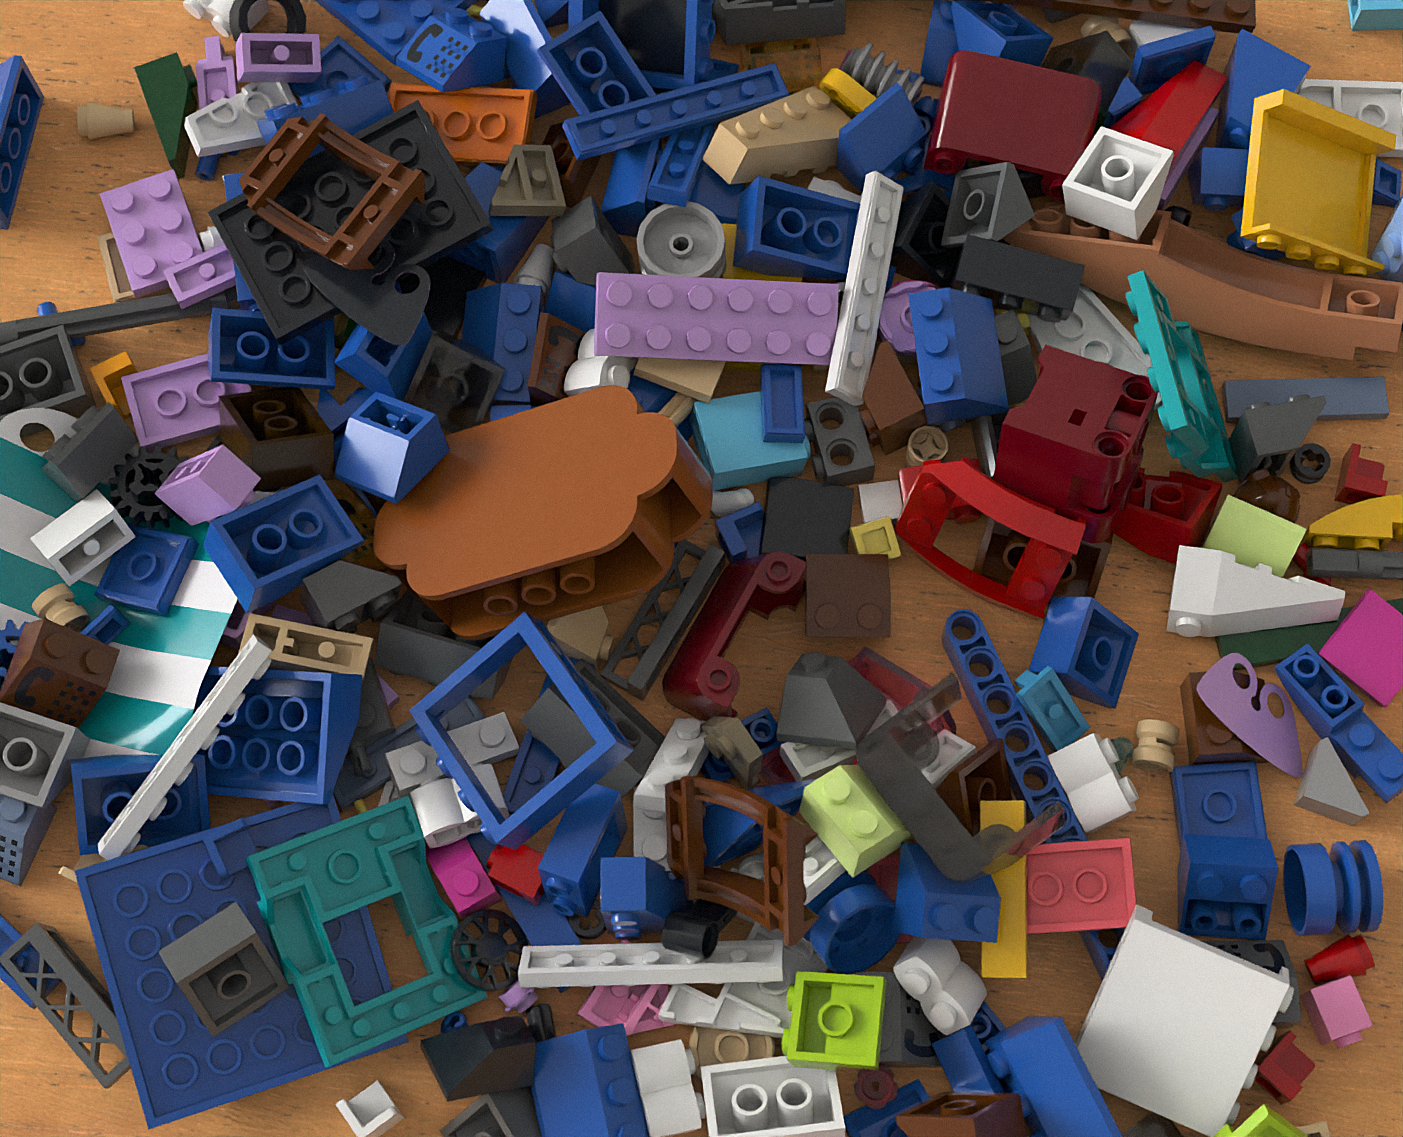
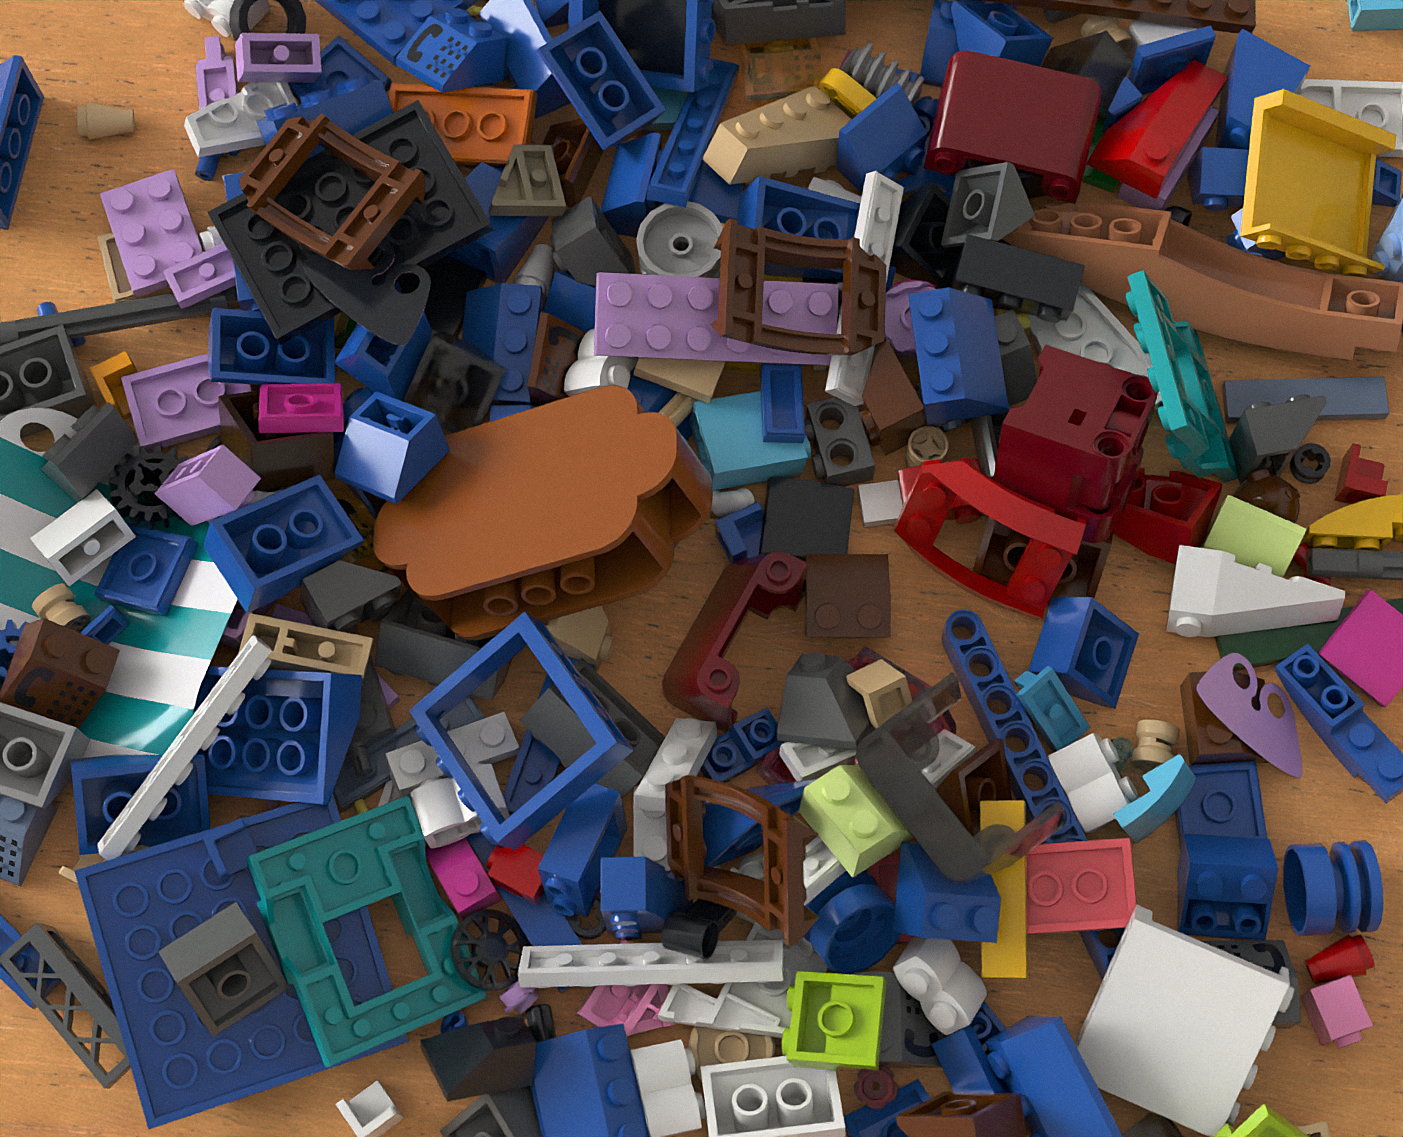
(170, 99): dark green slope -> none
(301, 408): none -> dark pink tile
(673, 111): blue tile -> none
(675, 620): dark grey fence -> none
(733, 743): dark tan wing -> none
(742, 286): none -> reddish brown wedge
(875, 538): light yellow plate -> none
(883, 690): none -> tan panel
(1117, 182): white slope -> none
(1168, 788): none -> medium azure slope
(1283, 1069): red panel -> none
(1328, 788): light grey slope -> none

